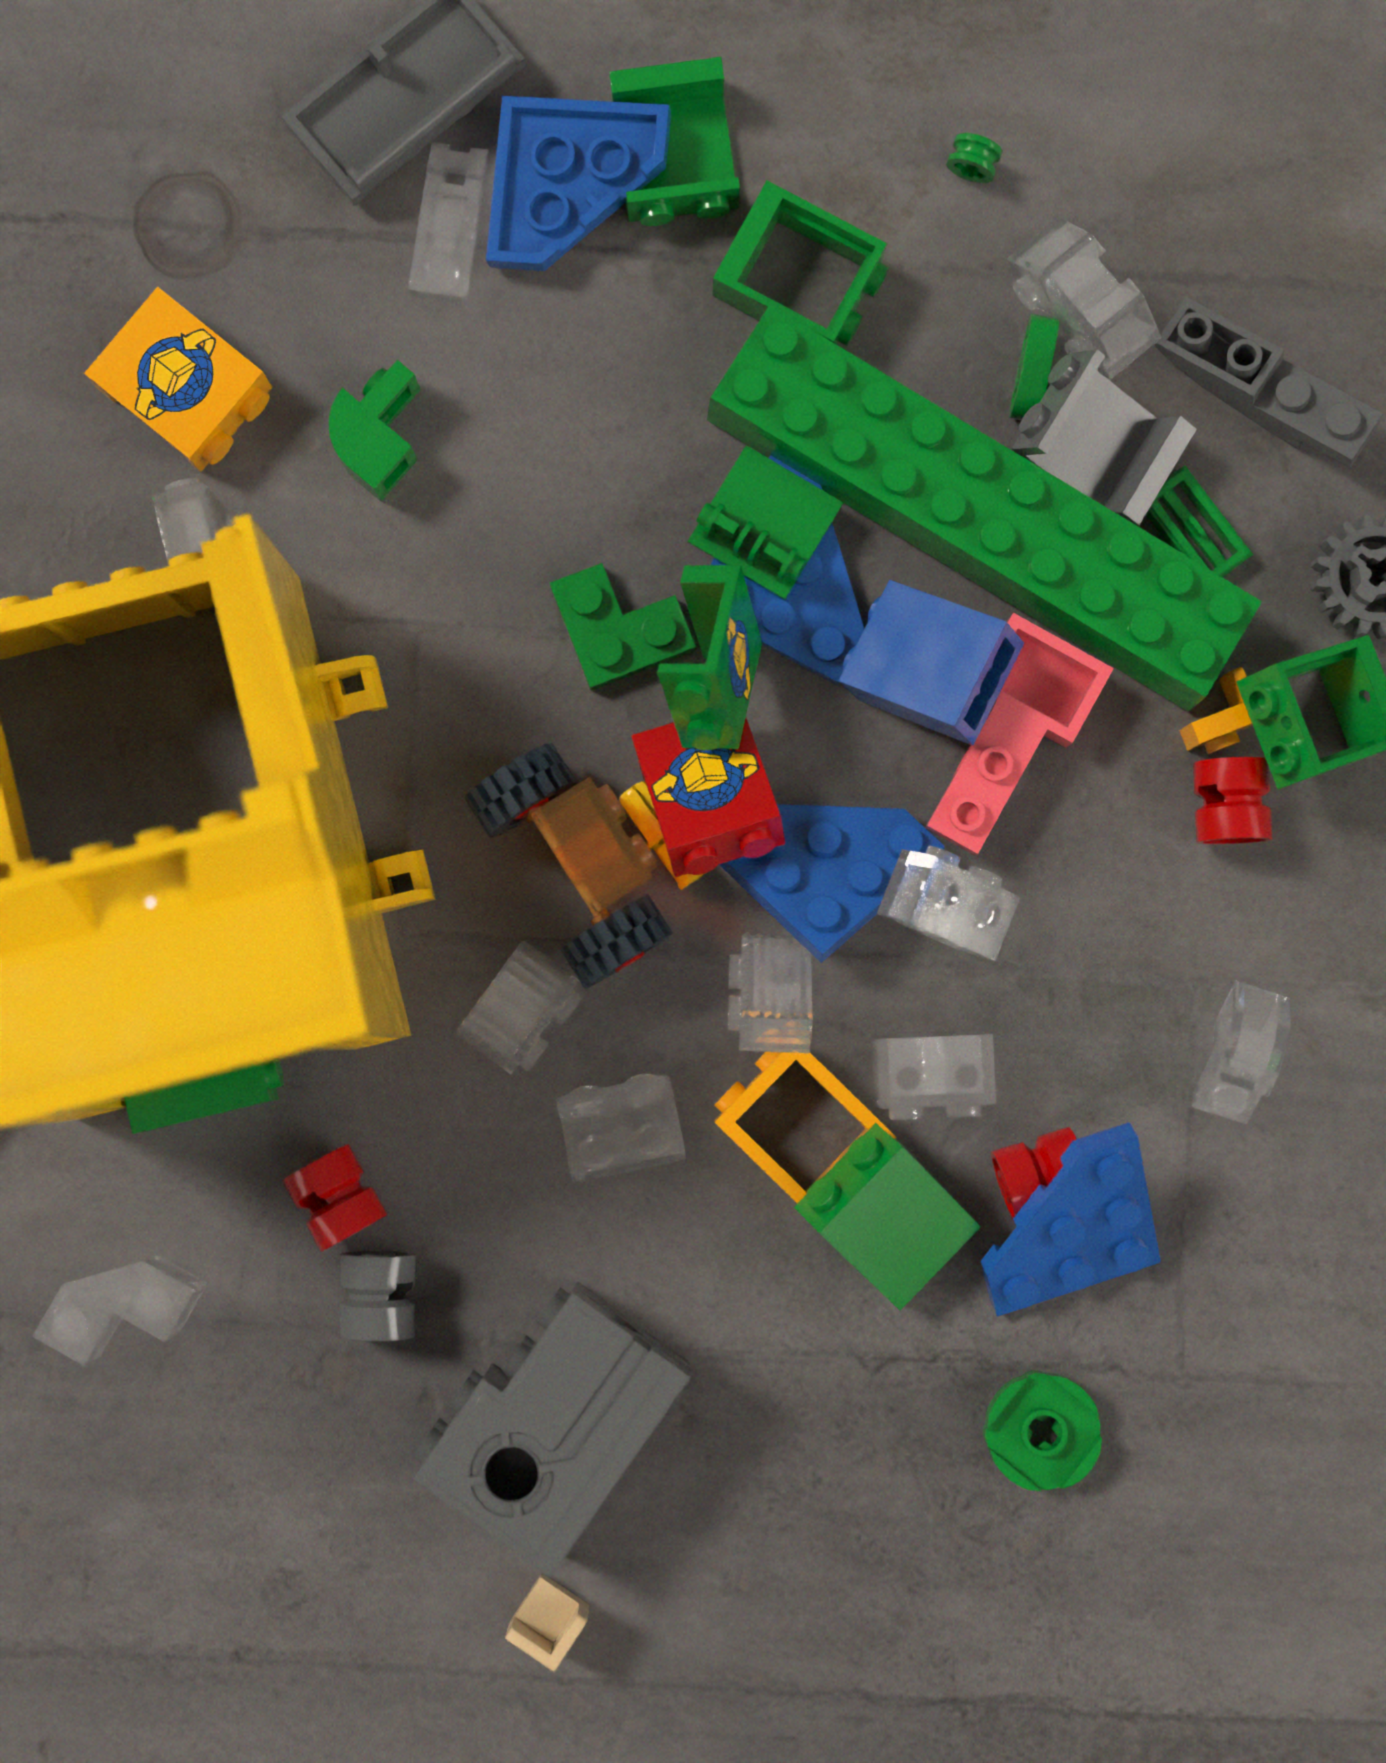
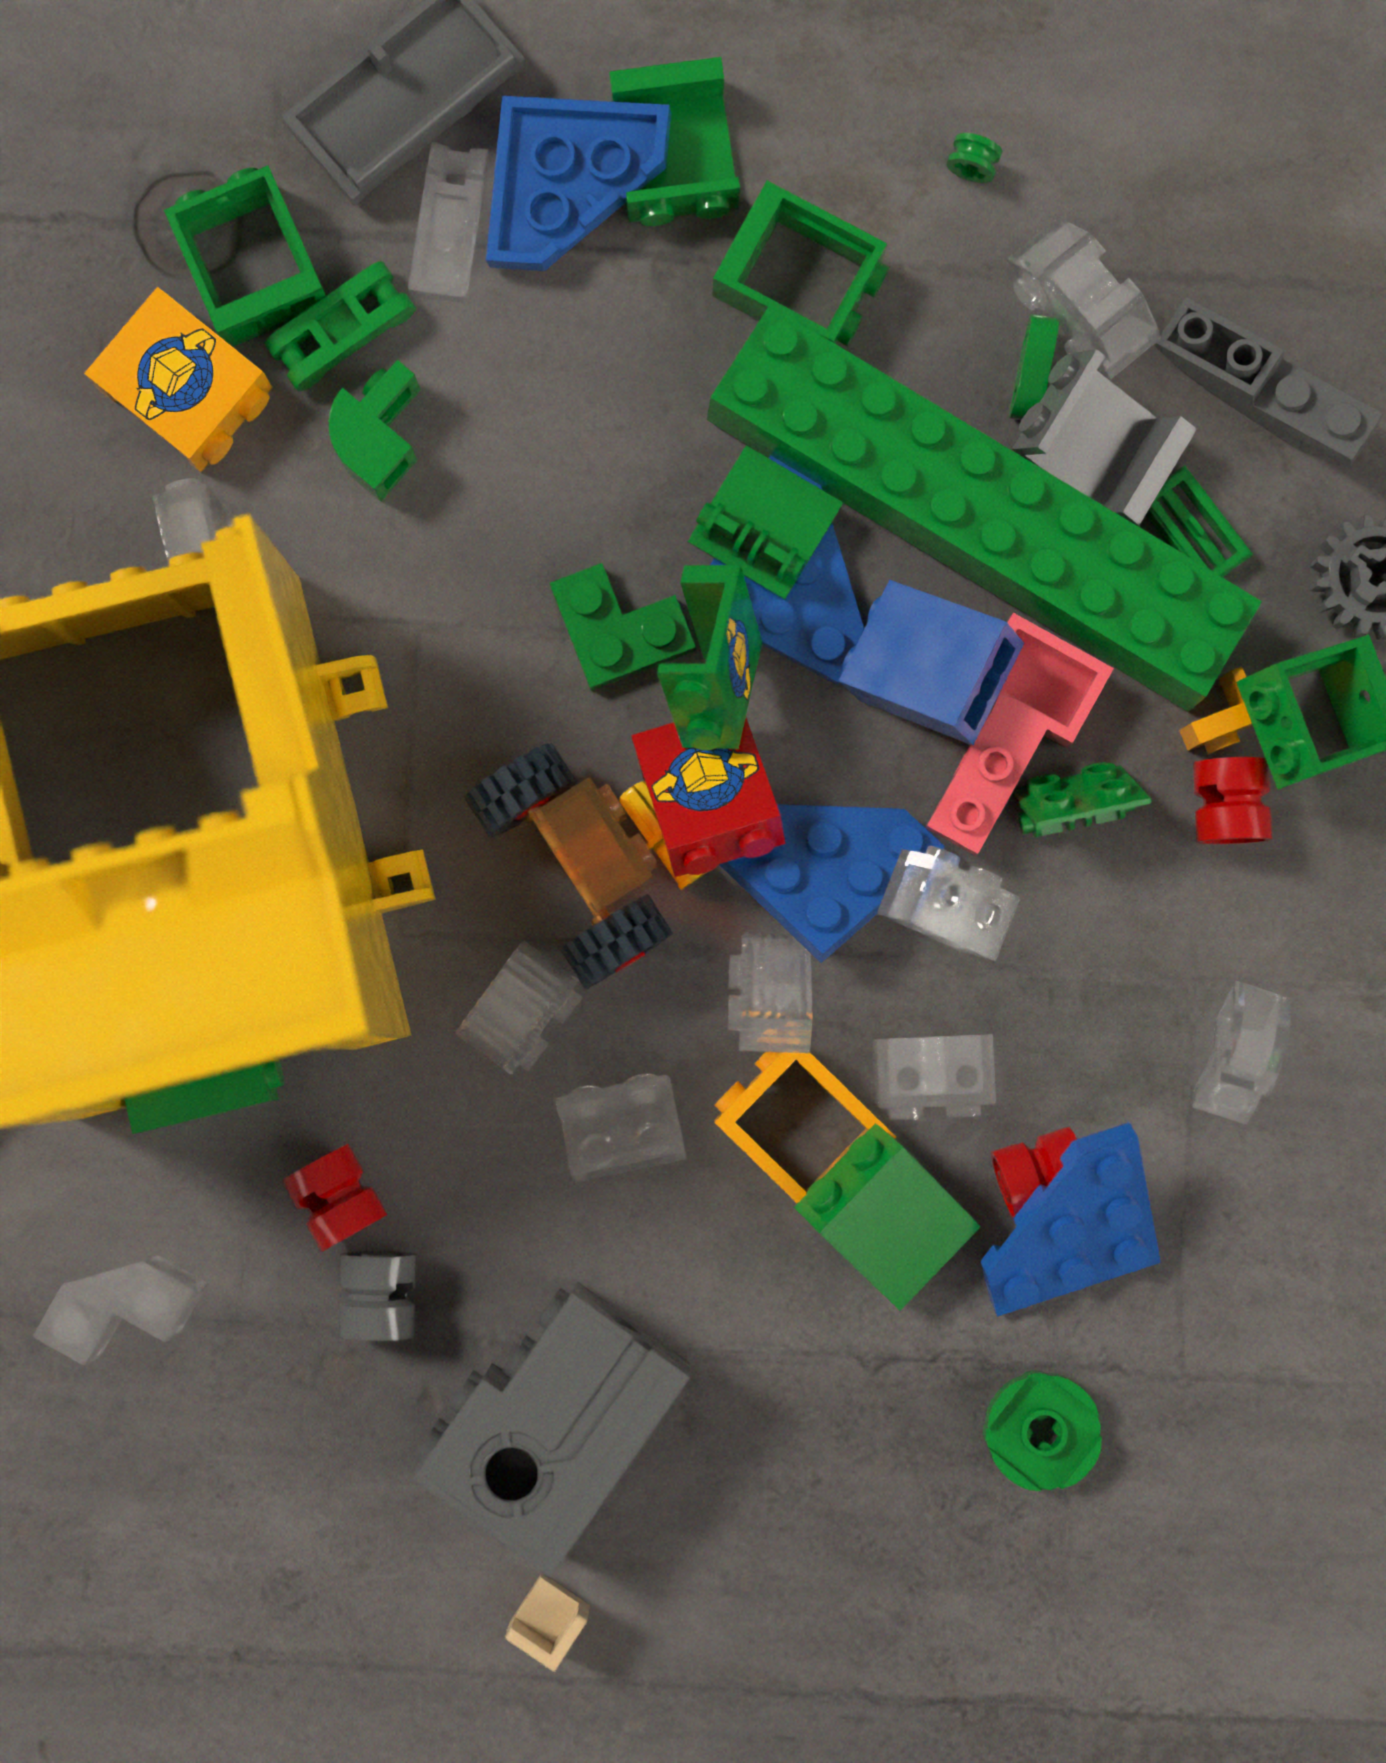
(267, 307): none -> green window
(339, 325): none -> green plate
(1098, 792): none -> green hinge

